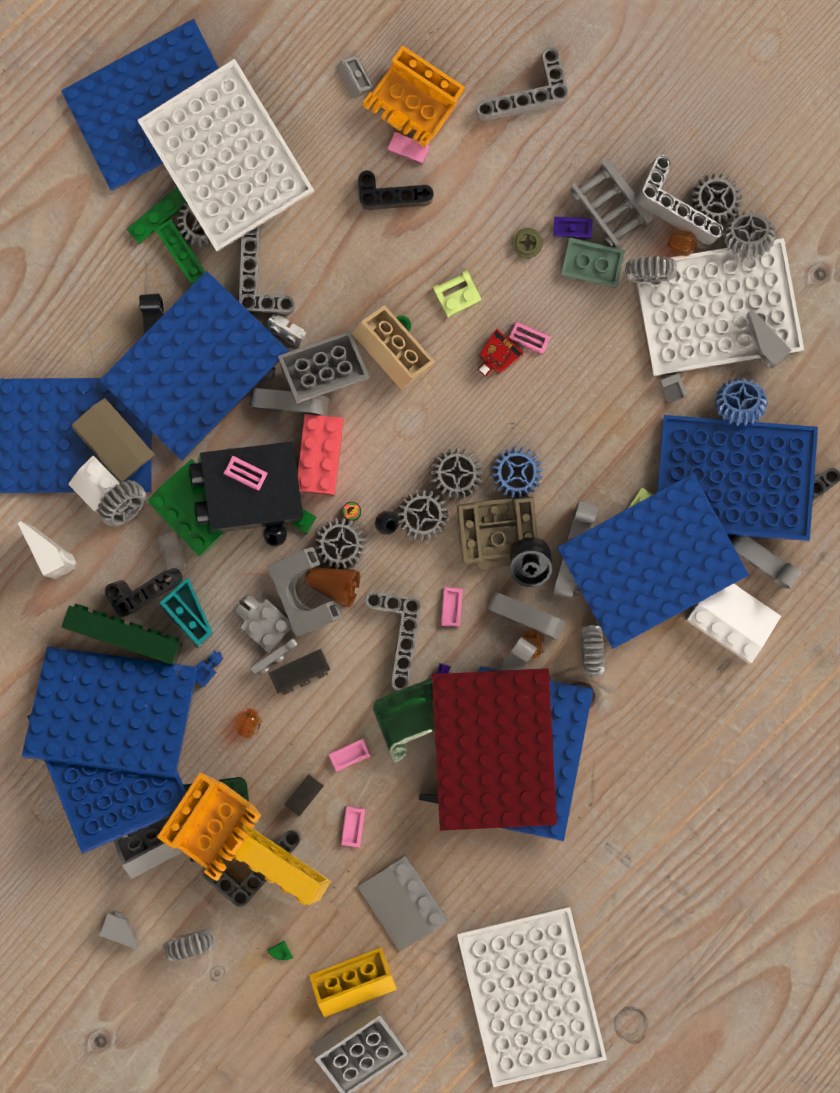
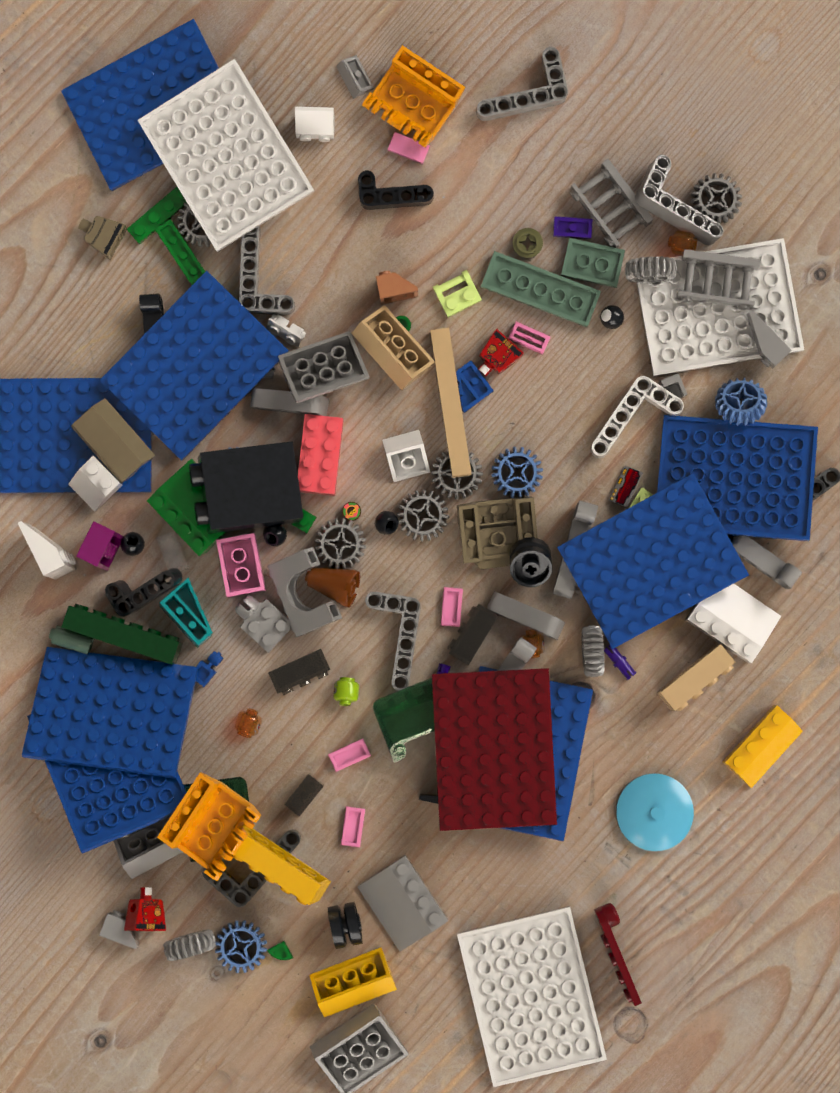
(71, 640): none -> sand green brick
(100, 546): none -> magenta brick
(103, 234): none -> dark tan torso
(122, 503): light grey gear -> none
(132, 543): none -> black piece
(145, 913): none -> red torso
(241, 565): none -> bright pink brick
(244, 954): none -> medium blue gear
(260, 481): bright pink tile -> none
(277, 656): light grey plate -> none
(314, 123): none -> white slope
(344, 925): none -> black wheel
(346, 691): none -> lime head
(394, 288): none -> nougat slope
(406, 455): none -> white slope
(450, 402): none -> tan tile
(471, 386): none -> blue wing
(472, 634): none -> clear smoke brick
(540, 289): none -> sand green plate
(608, 918): none -> dark red plate
(612, 317): none -> black piece
(620, 662): none -> dark purple pin
(625, 486): none -> slope
(629, 411): none -> white beam
(654, 812): none -> medium azure dish
(696, 677): none -> tan brick
(730, 263): none -> light grey fence
(737, 234): light grey gear -> none
(763, 746): none -> yellow slope

